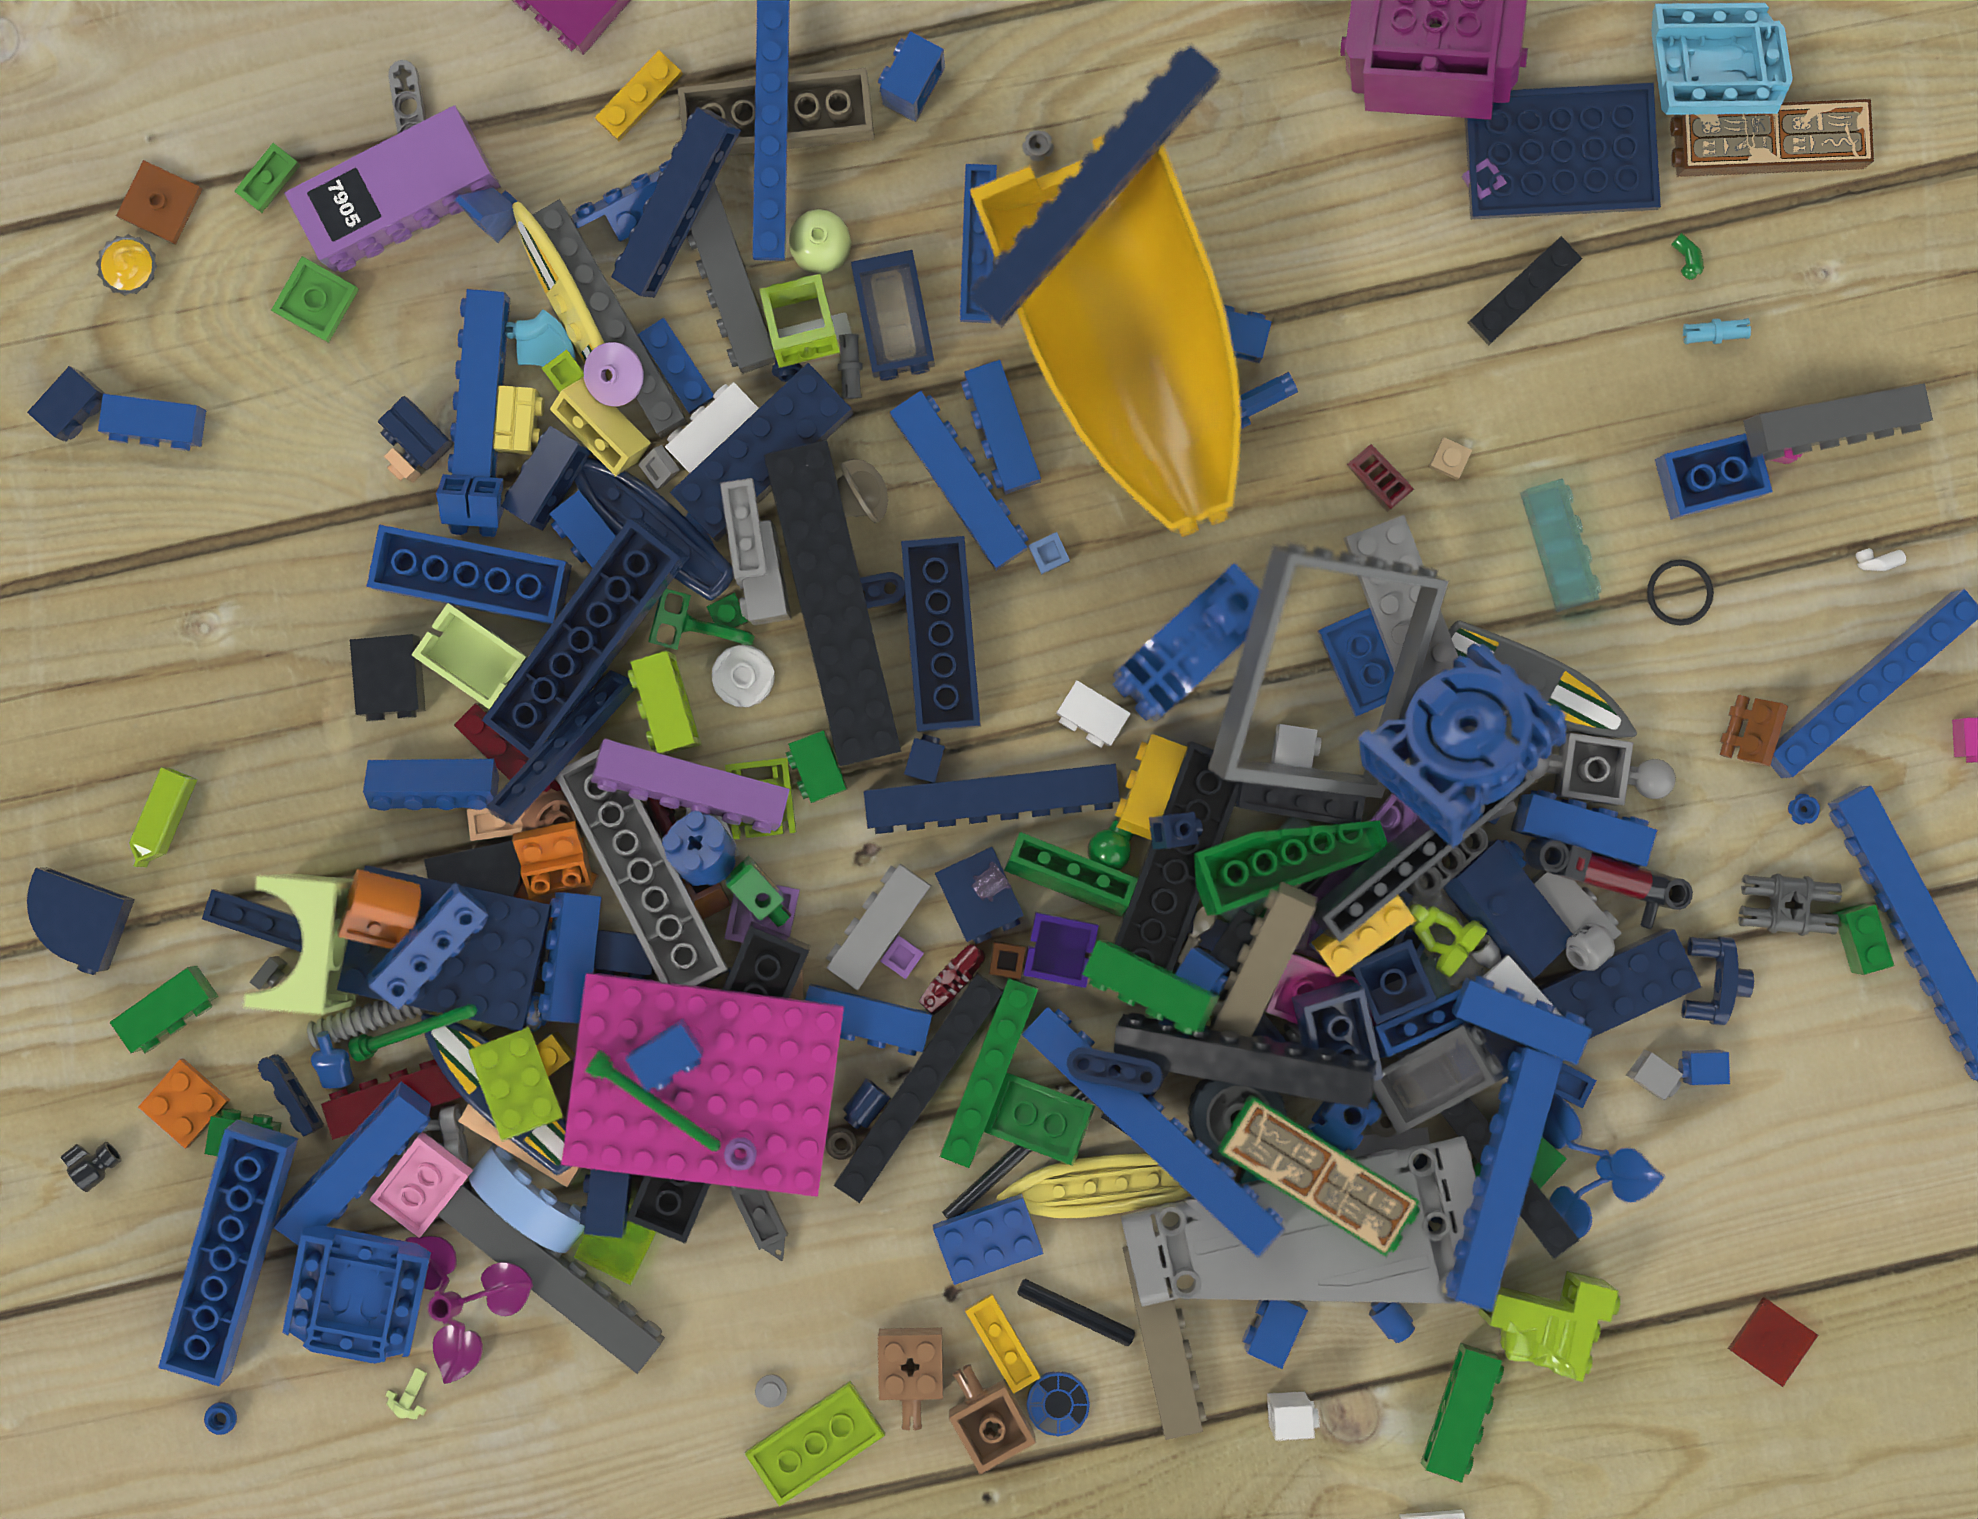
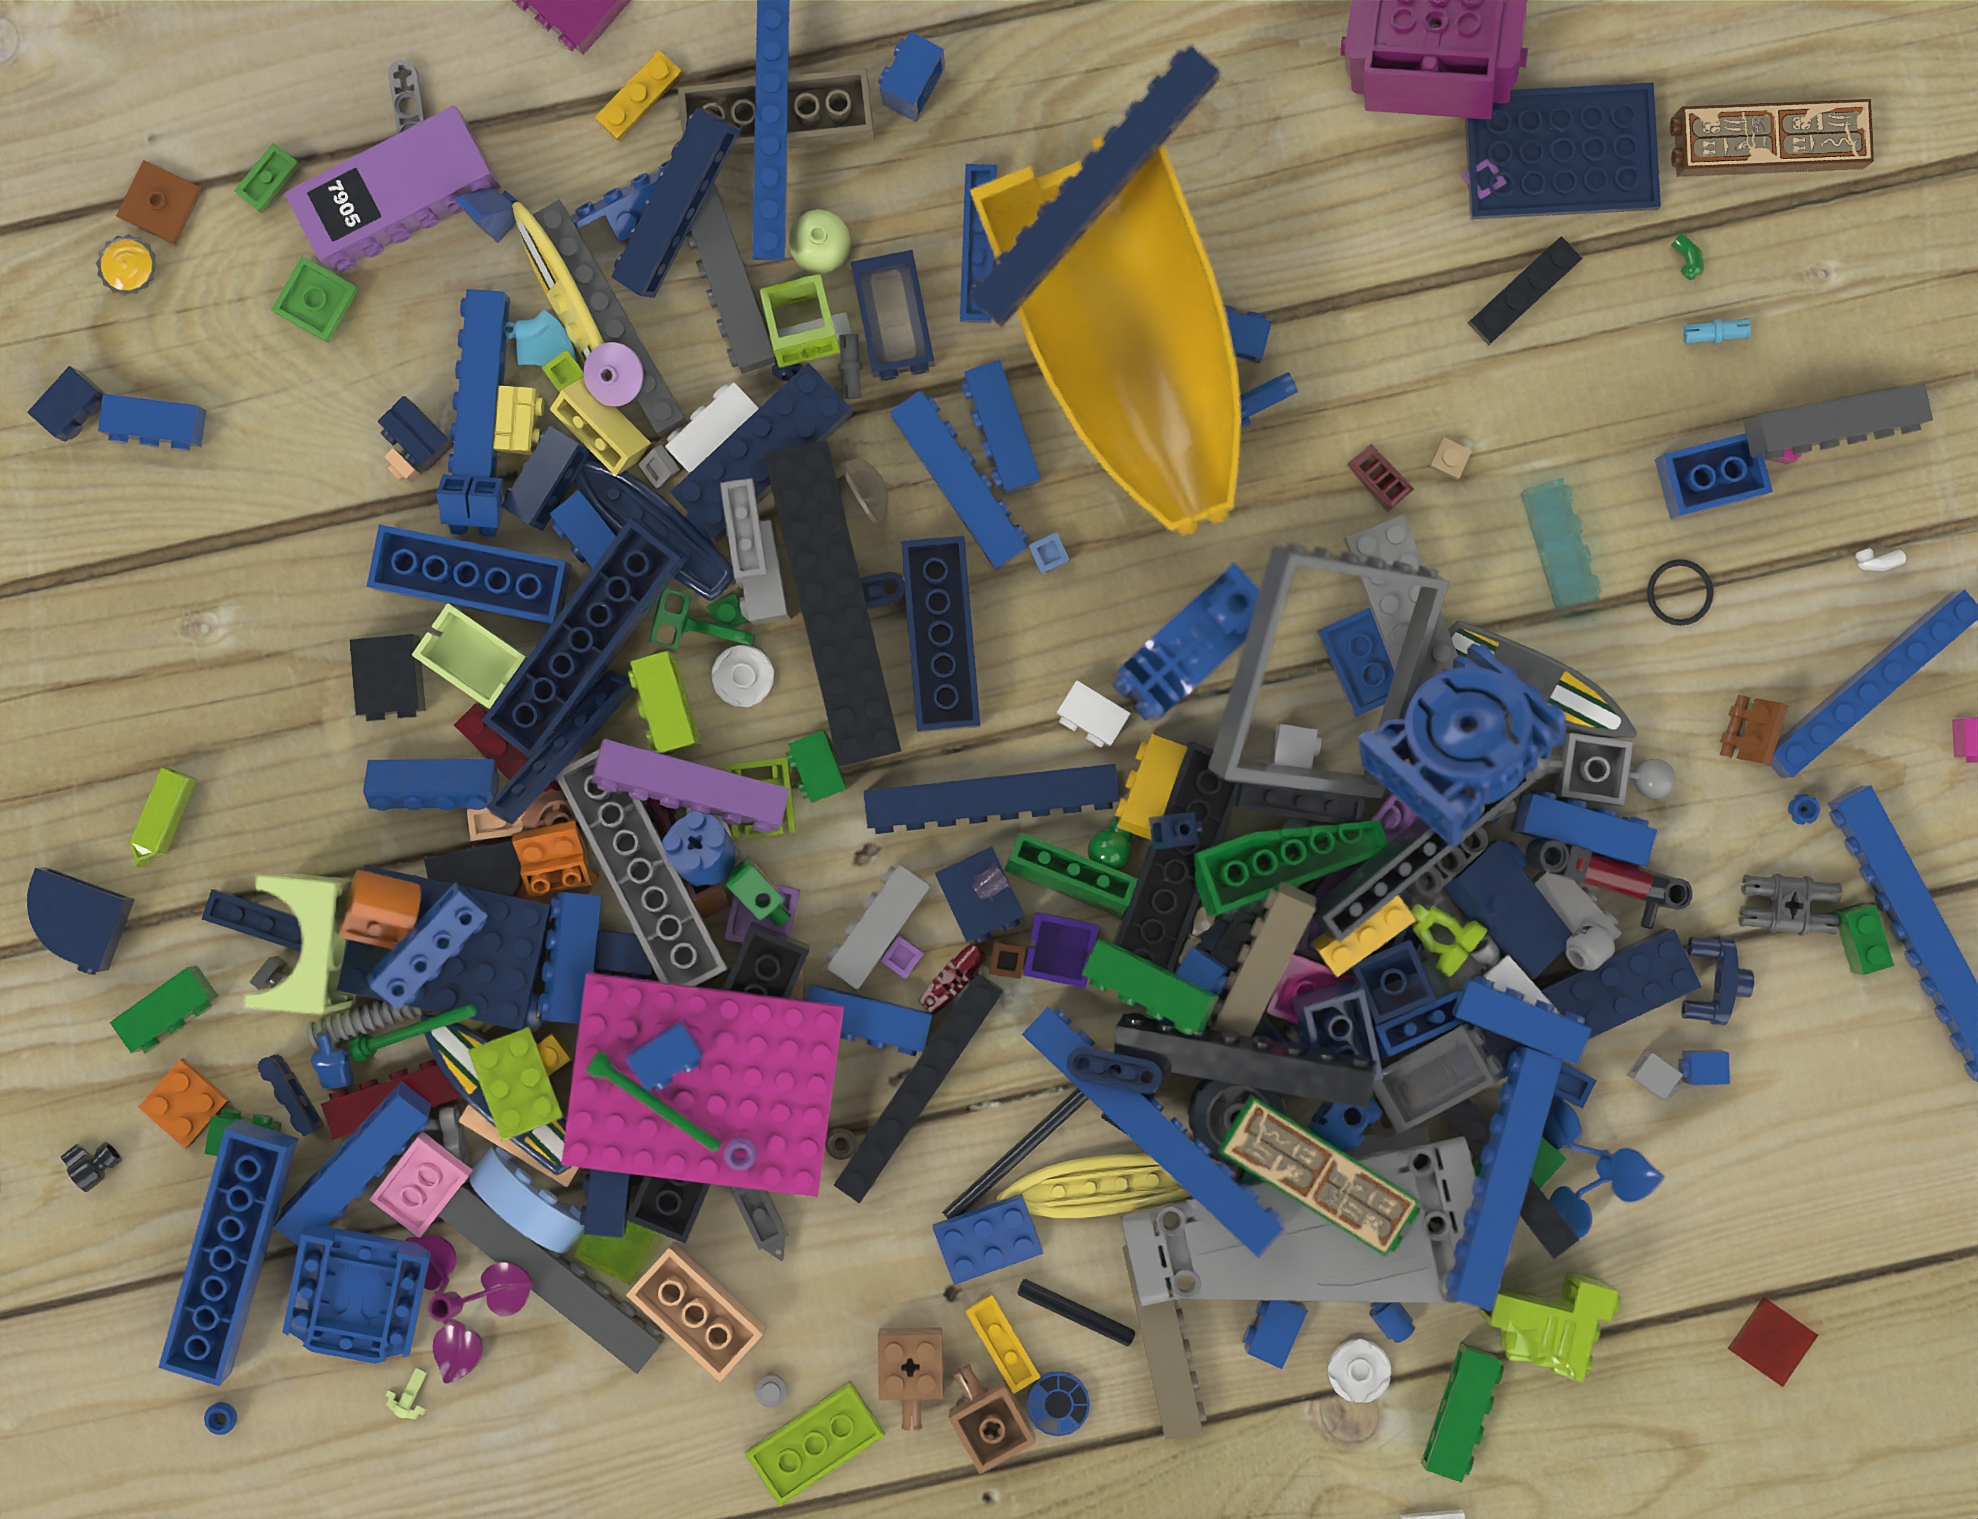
(676, 365): blue plate -> none
(696, 1311): none -> light nougat brick
(865, 1104): dark blue brick -> none
(925, 758): dark blue brick -> none
(988, 1072): green brick -> none
(1038, 137): light grey plate -> none
(1039, 1119): green plate -> none
(1292, 1415): white brick -> none
(1359, 1370): none -> white tile
(1720, 58): medium azure wedge -> none

